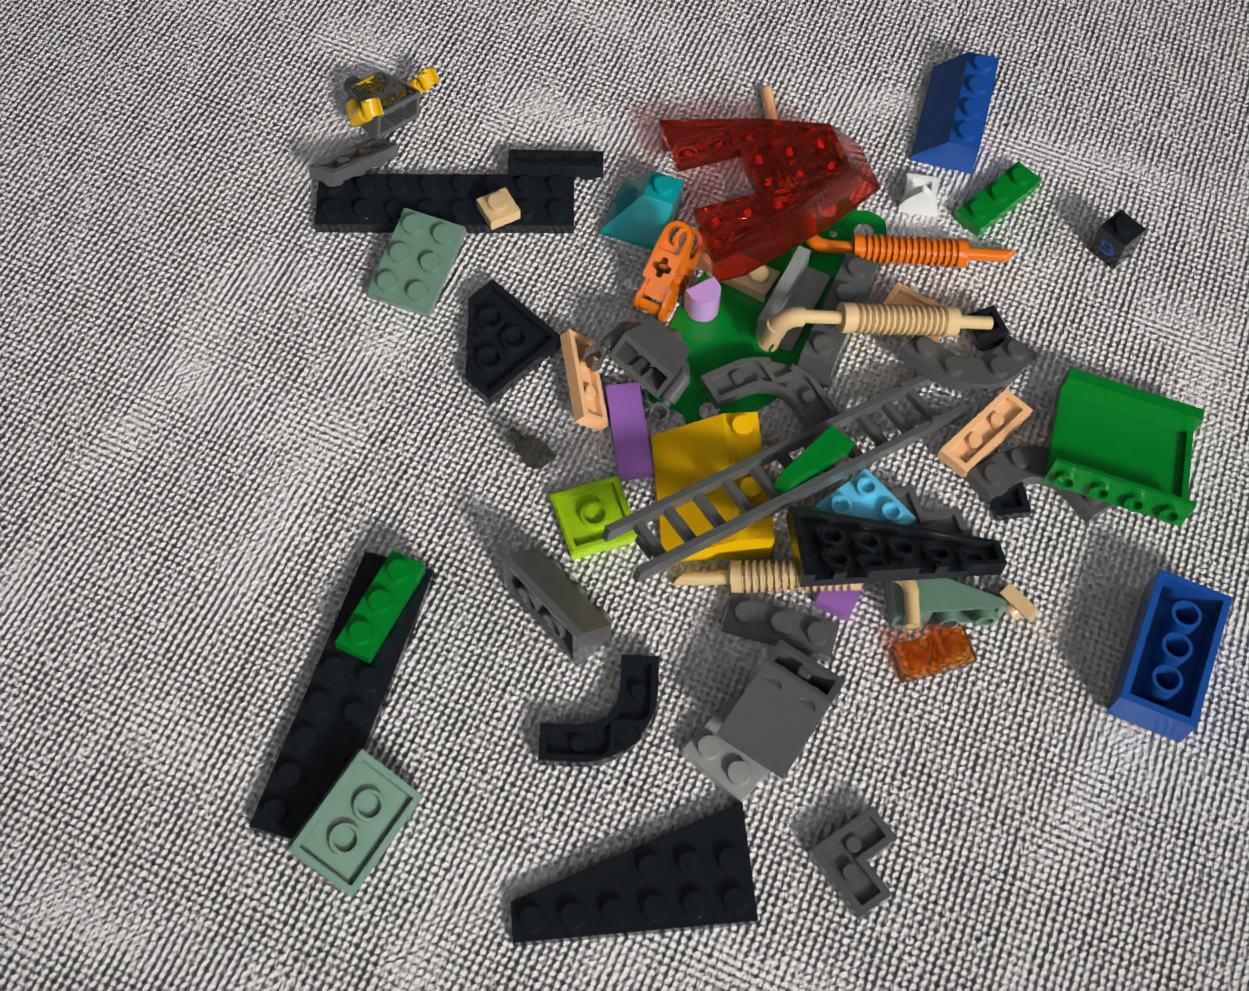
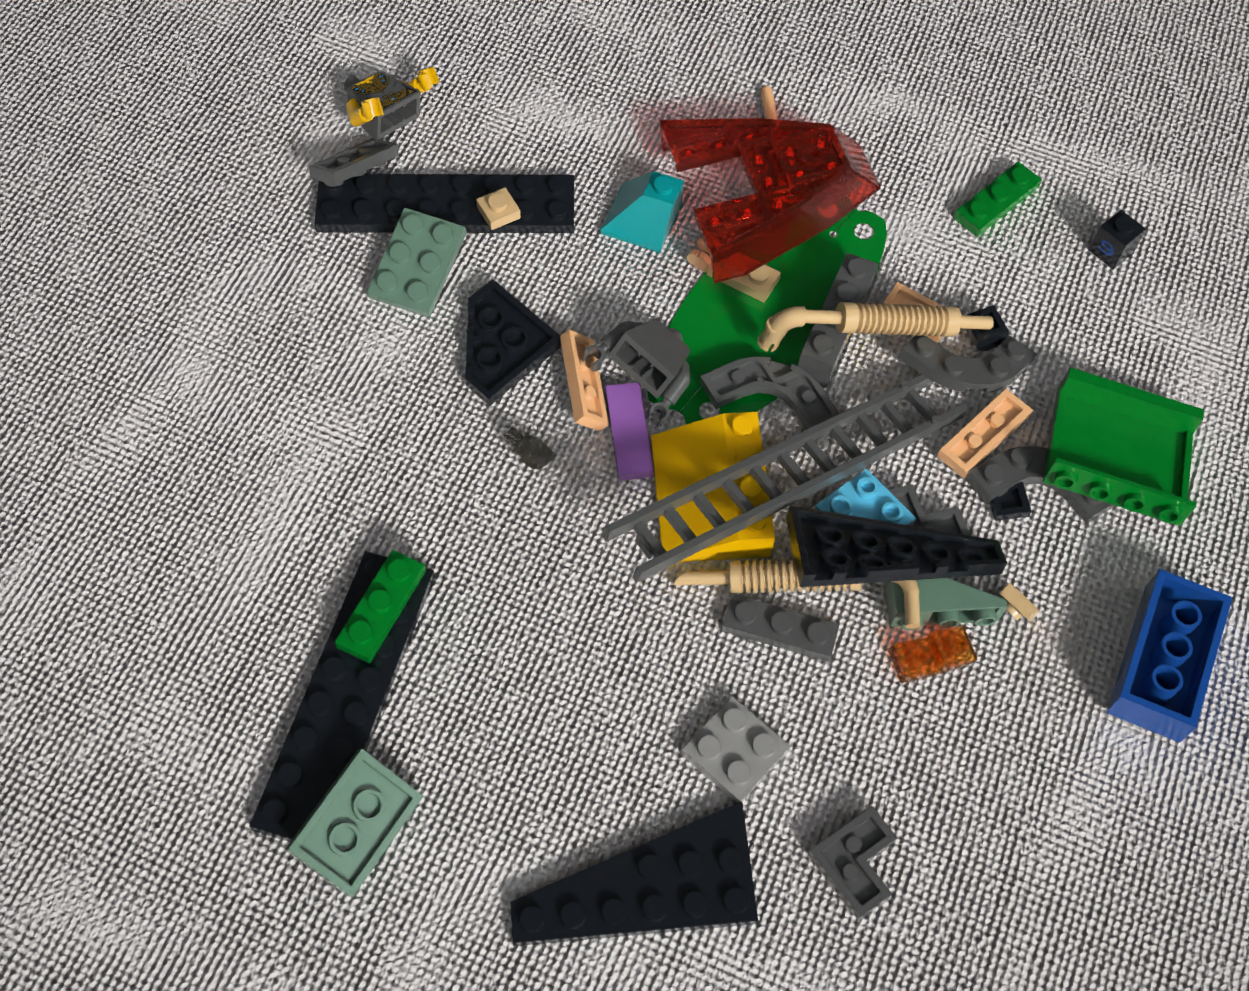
(551, 163): black plate -> none
(556, 603): dark grey slope -> none
(585, 513): lime tile -> none
(614, 734): black plate -> none
(664, 285): orange piece -> none
(703, 300): lavender brick -> none
(781, 708): dark grey slope -> none
(796, 287): light grey panel -> none
(818, 457): green piece -> none
(839, 602): medium lavender tile -> none
(911, 250): orange piece -> none
(920, 195): white tile -> none
(955, 112): blue slope -> none

